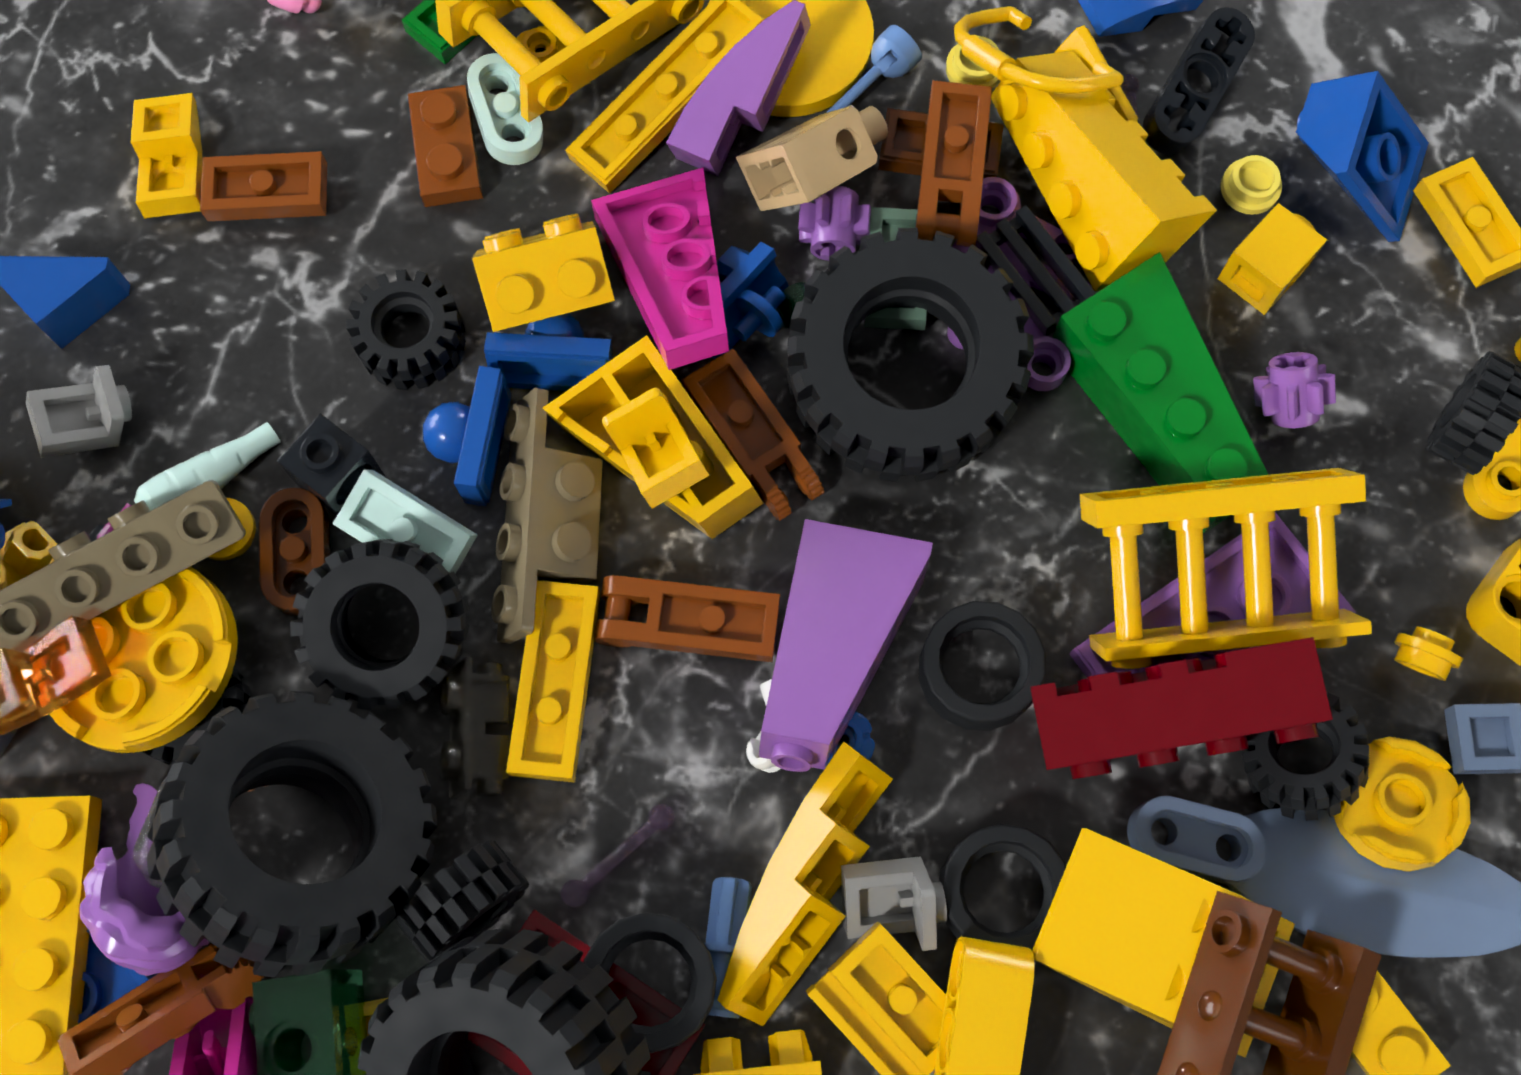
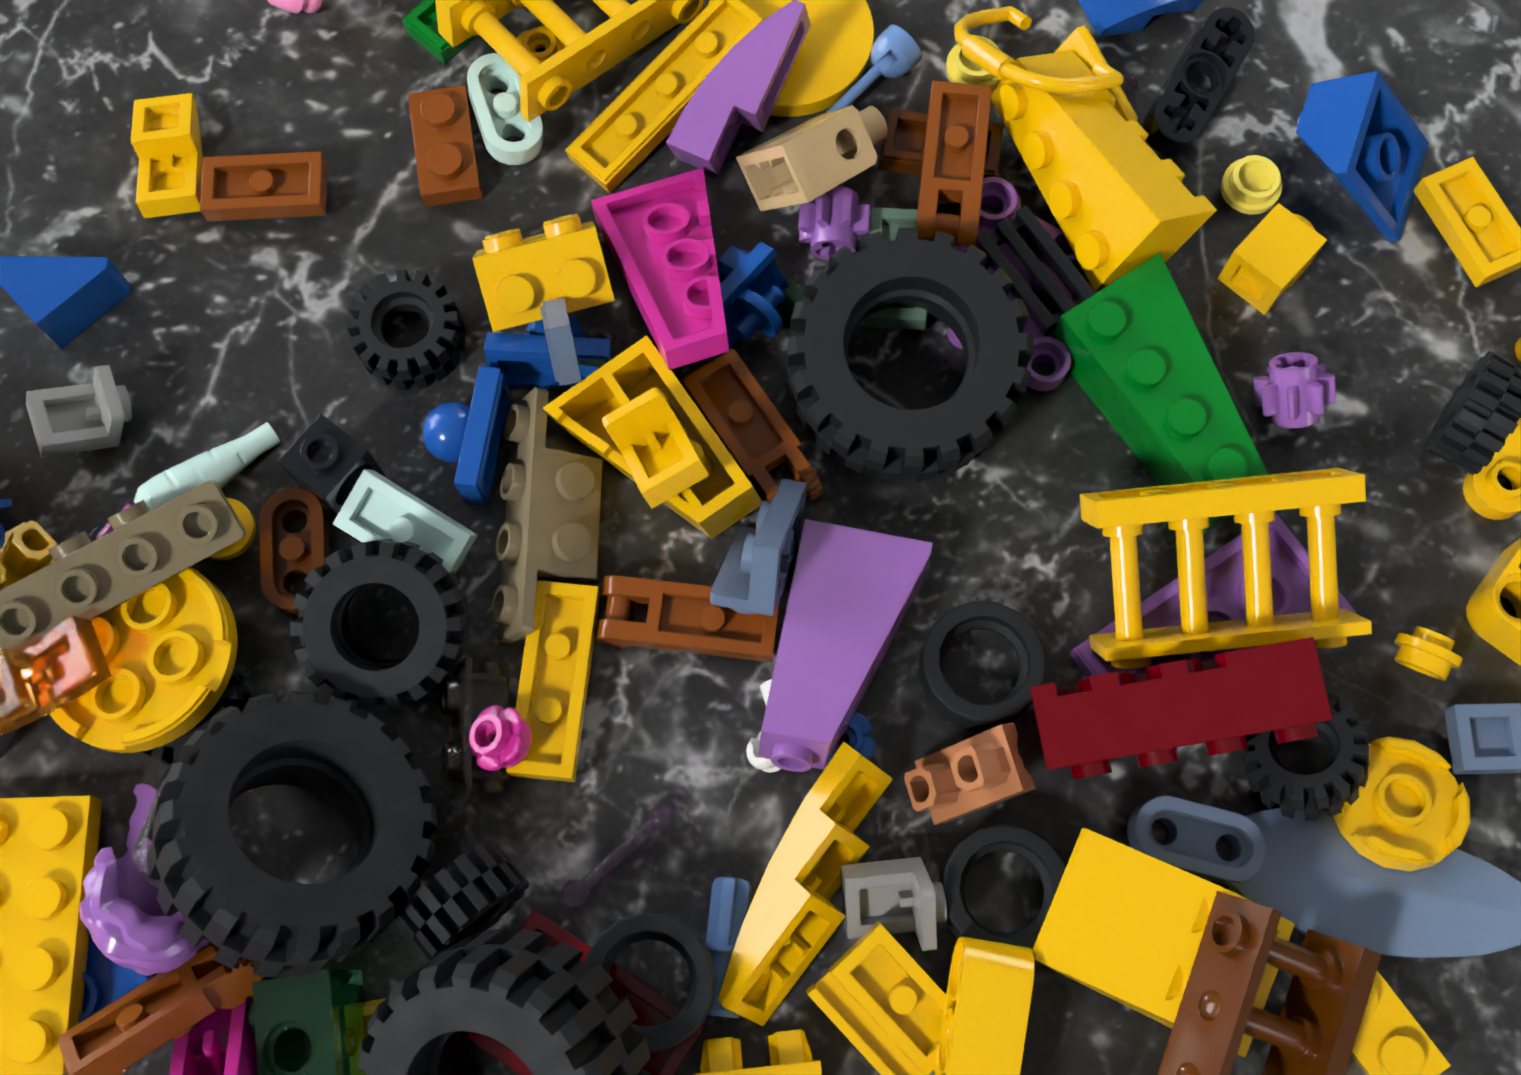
(511, 738): none -> dark pink plate
(560, 341): none -> sand blue tile
(764, 555): none -> sand blue bracket
(969, 775): none -> nougat hips

